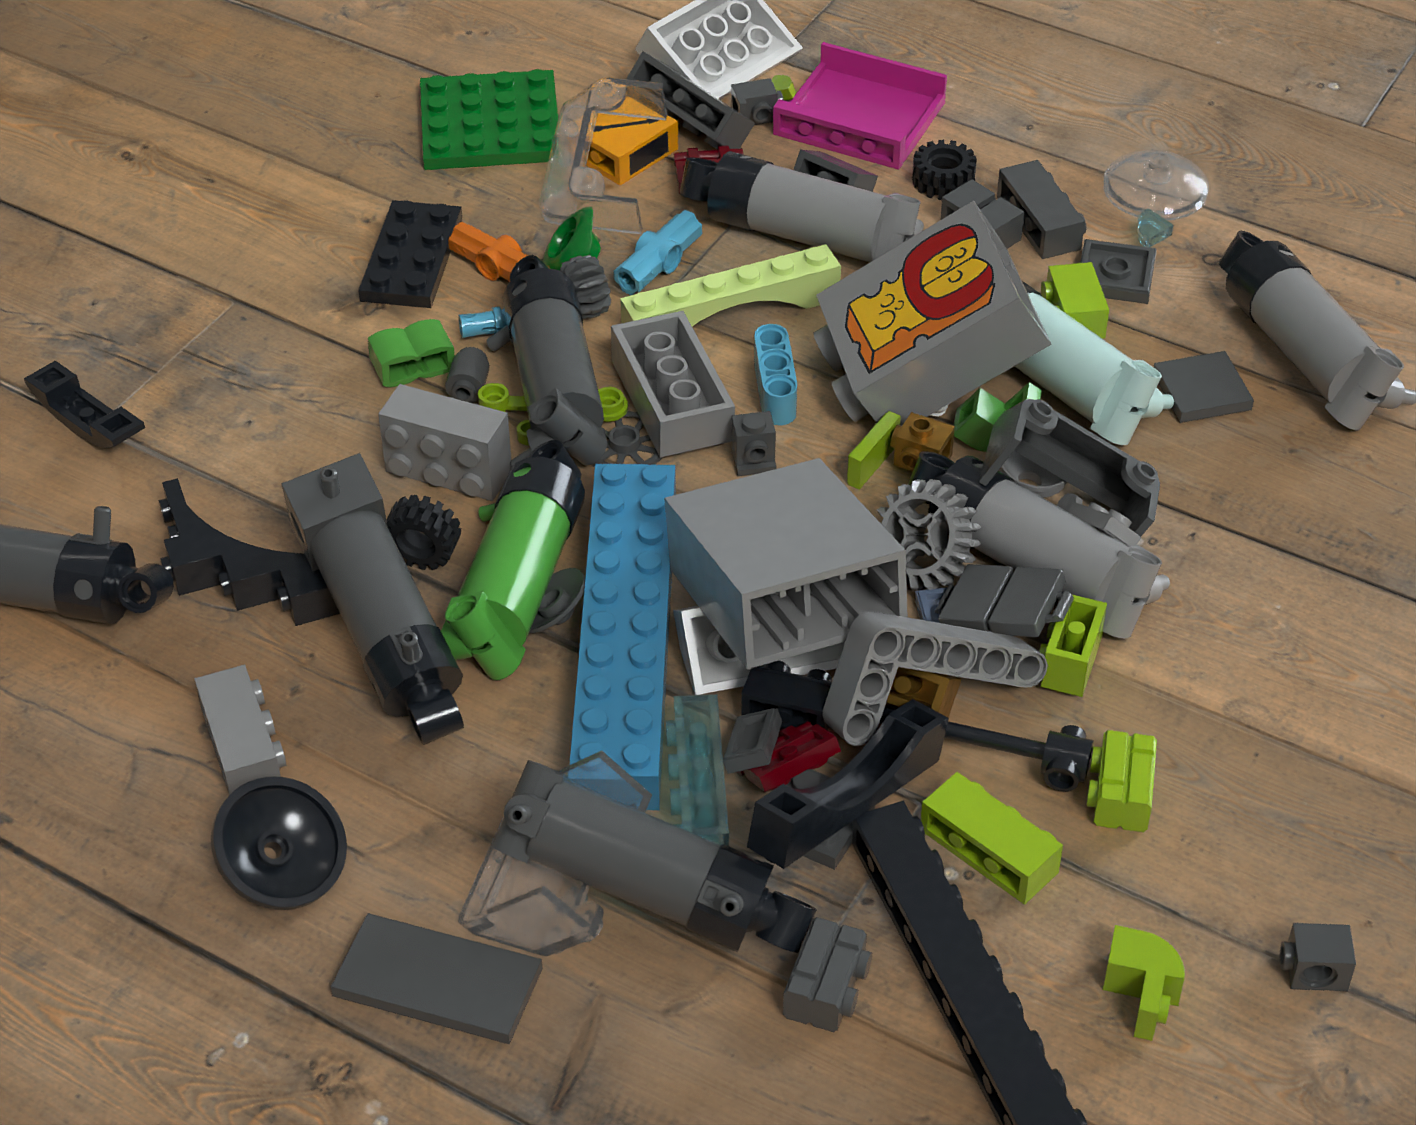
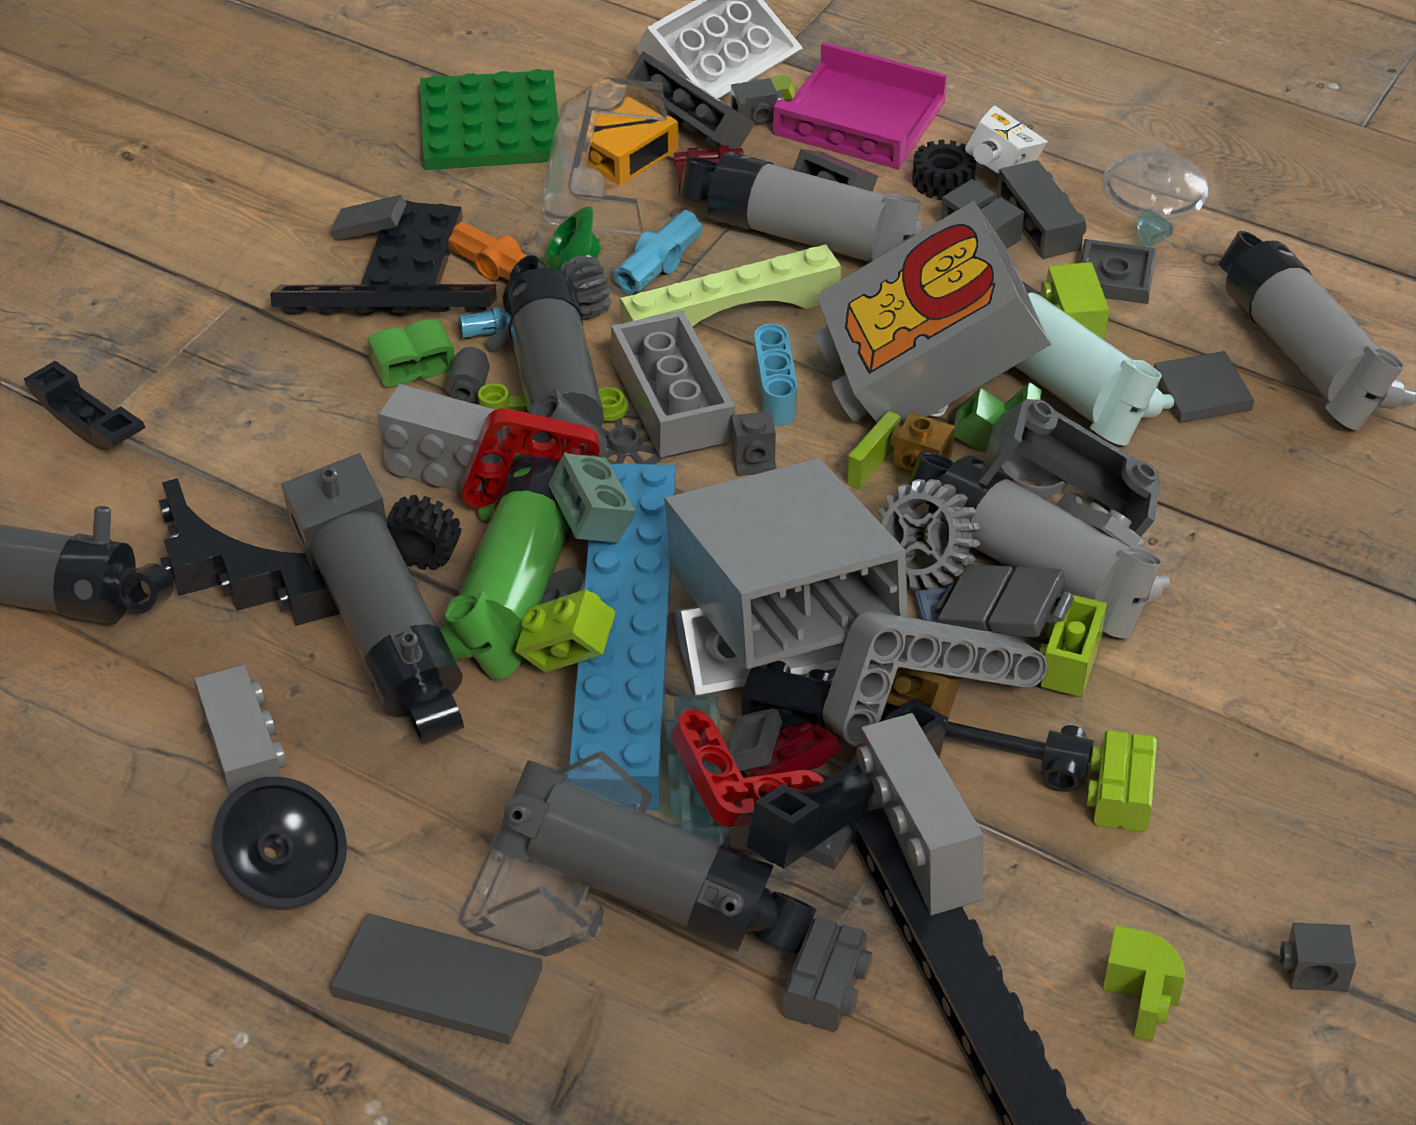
(368, 217): none -> dark grey tile
(371, 296): none -> black plate
(518, 439): none -> red beam
(565, 630): none -> lime brick
(591, 498): none -> sand green brick
(730, 784): none -> red beam
(924, 812): none -> light grey wedge
(991, 837): lime brick -> none
(1002, 141): none -> white torso

